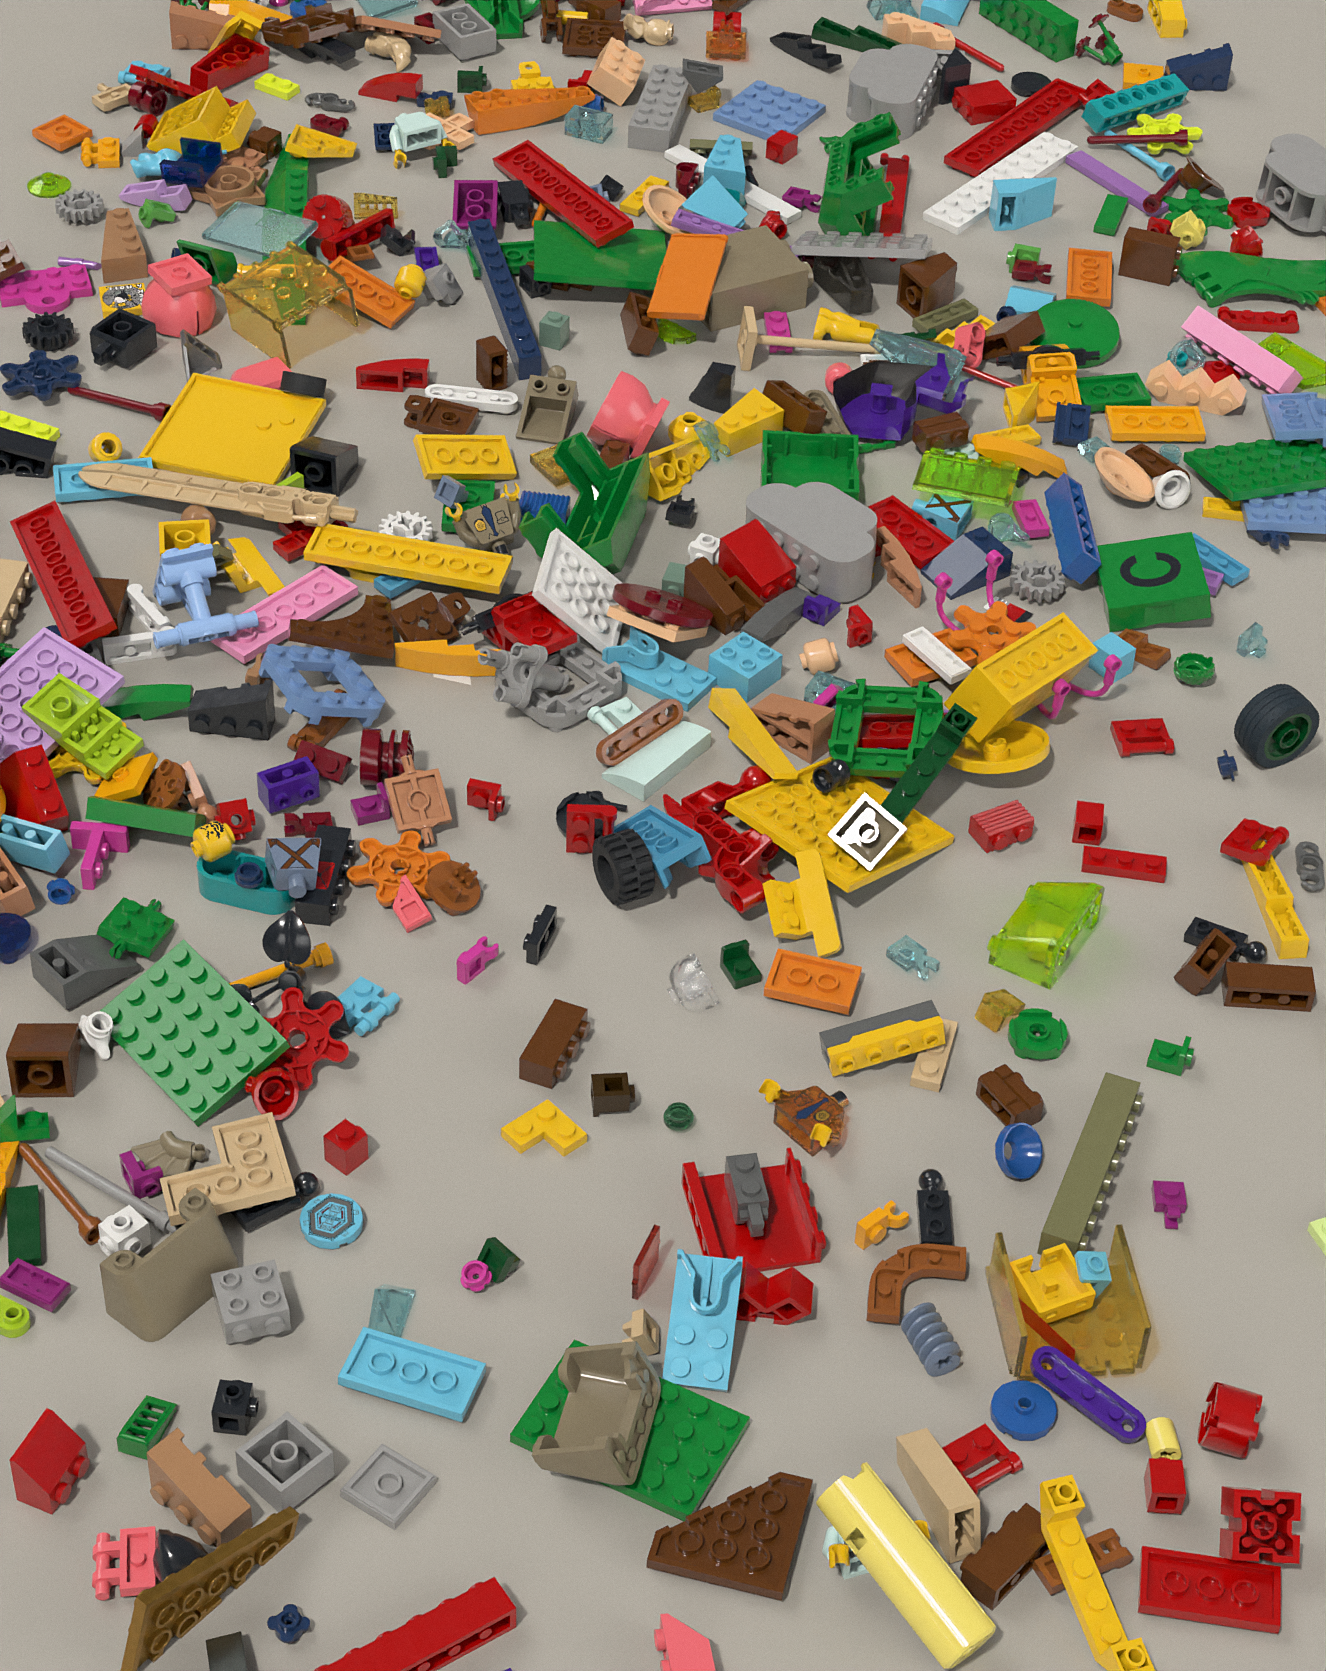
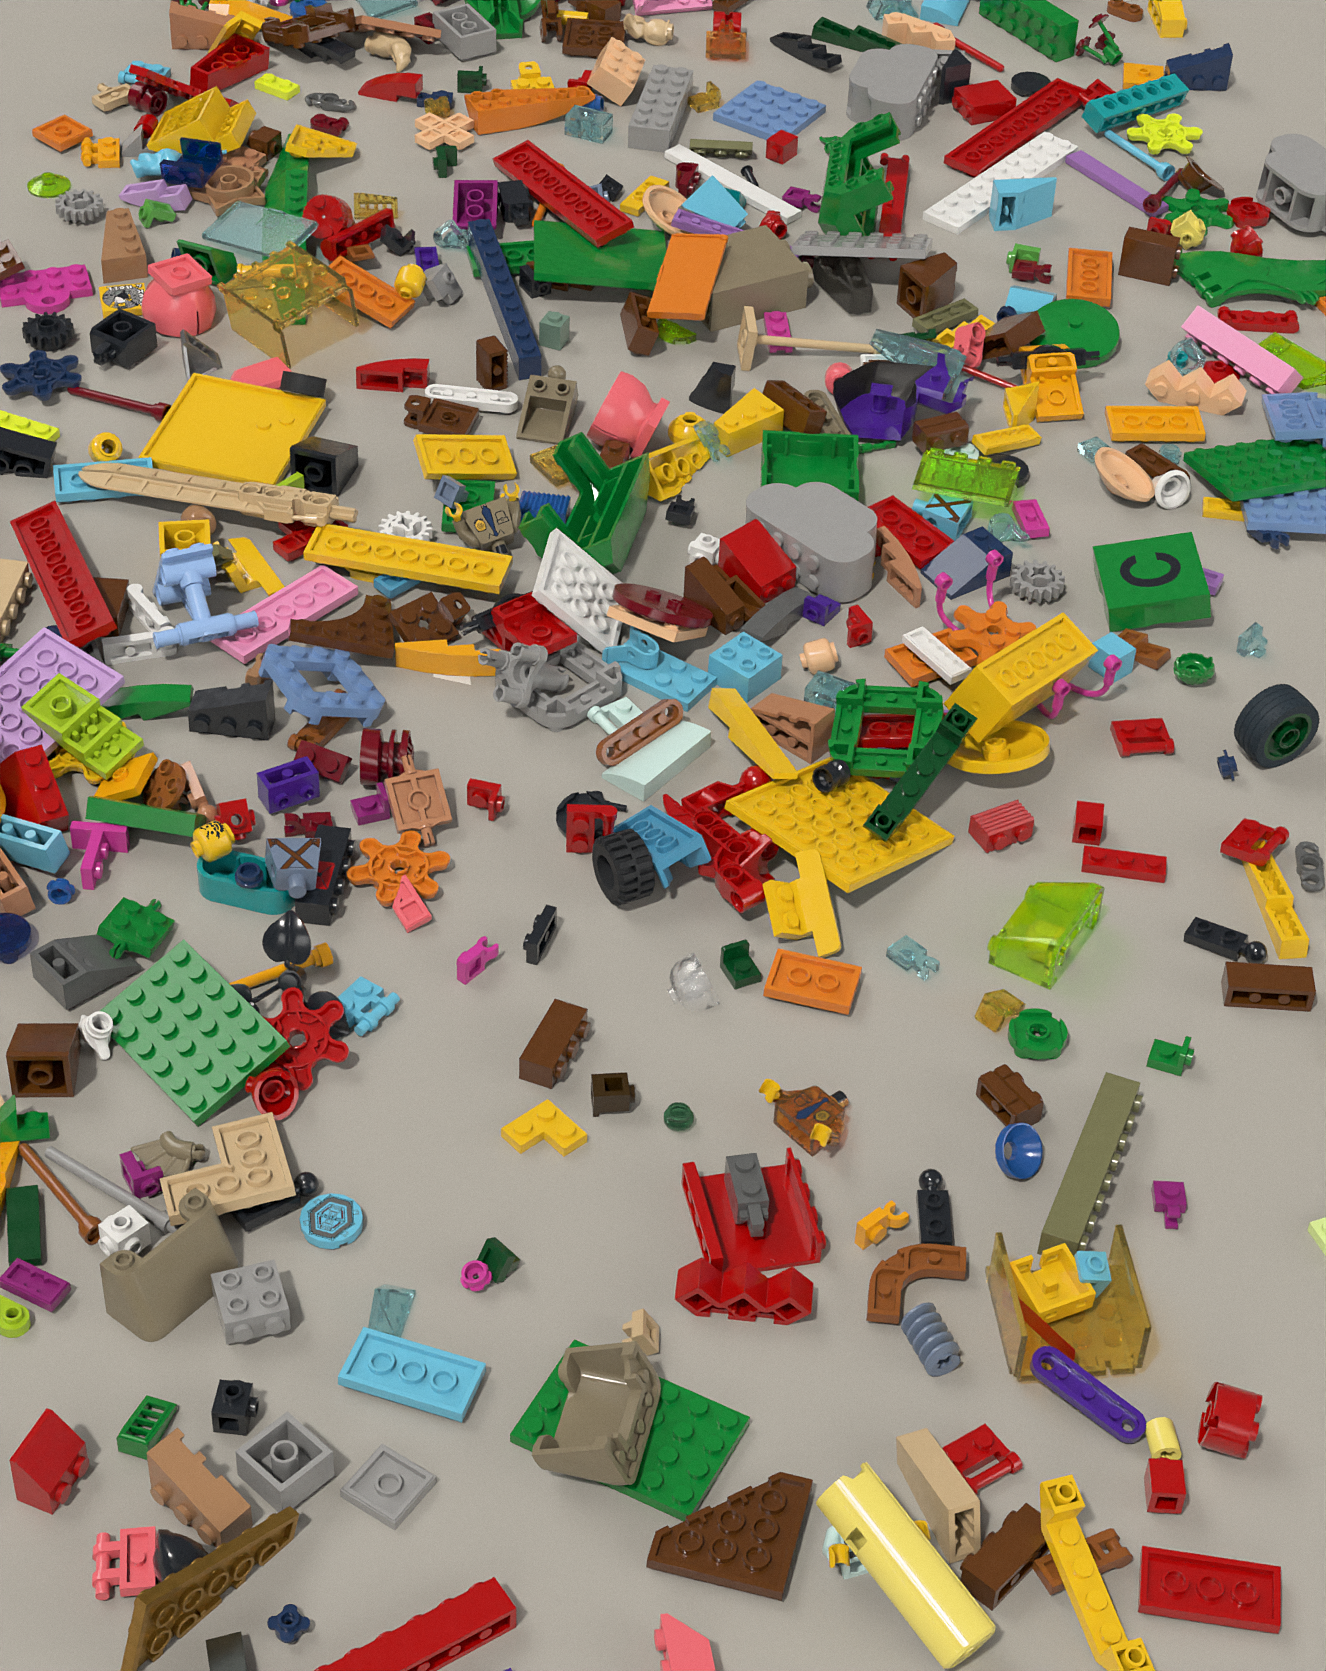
(90, 265): medium lavender piece -> none
(346, 1146): red brick -> none
(381, 136): dark blue slope -> none
(415, 132): light aqua torso -> none
(453, 887): dark orange plate -> none
(645, 1262): clear red piece -> none
(674, 578): sand green brick -> none
(701, 74): dark grey slope -> none
(702, 1321): medium azure plate -> none
(727, 163): medium azure wedge -> none
(828, 696): dark pink tile -> none
(843, 327): yellow piece -> none
(867, 832): slope -> none
(882, 1038): yellow piece -> none
(932, 1062): tan plate -> none
(1015, 613): sticker -> none
(1024, 455): light orange slope -> none
(1027, 1422): blue plate -> none
(1071, 423): dark blue plate -> none
(1072, 529): blue brick -> none
(1110, 215): green tile -> none
(1113, 391): green plate -> none
(1179, 138): dark red piece -> none
(1205, 961): reddish brown brick -> none
(1219, 561): dark azure plate -> none
(1260, 1524): red brick -> none

